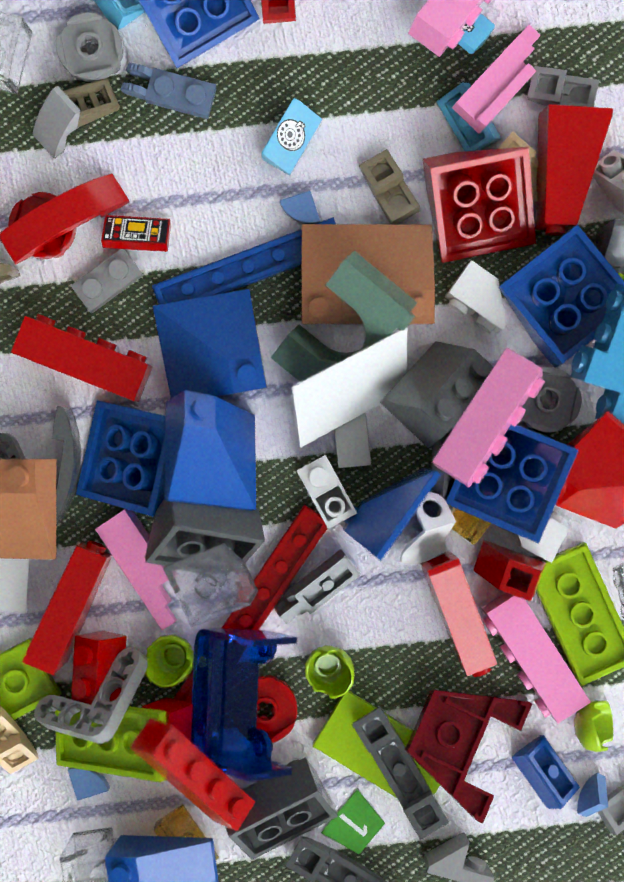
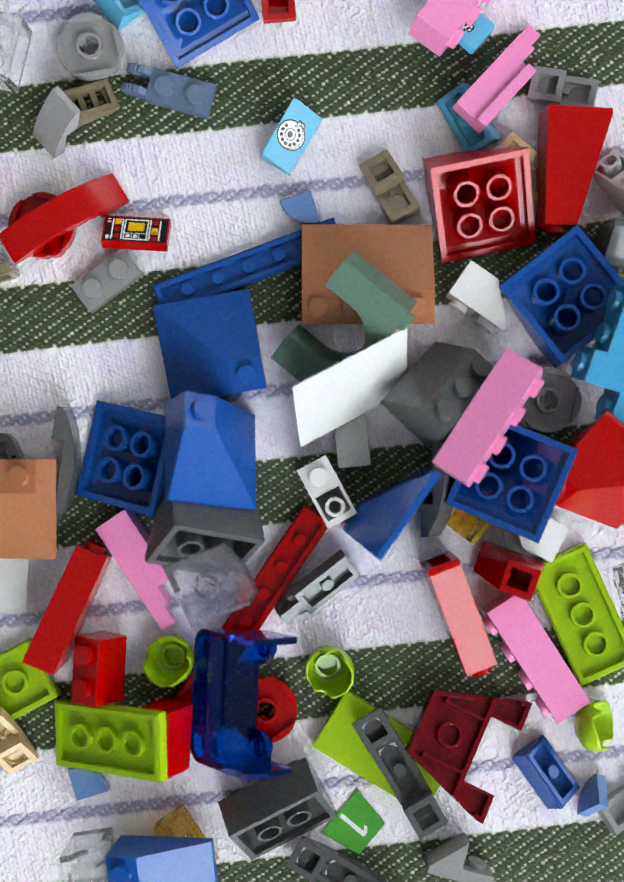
(82, 359): red brick -> none
(101, 710): light grey beam -> none
(192, 773): red brick -> none
(435, 530): white piece -> none

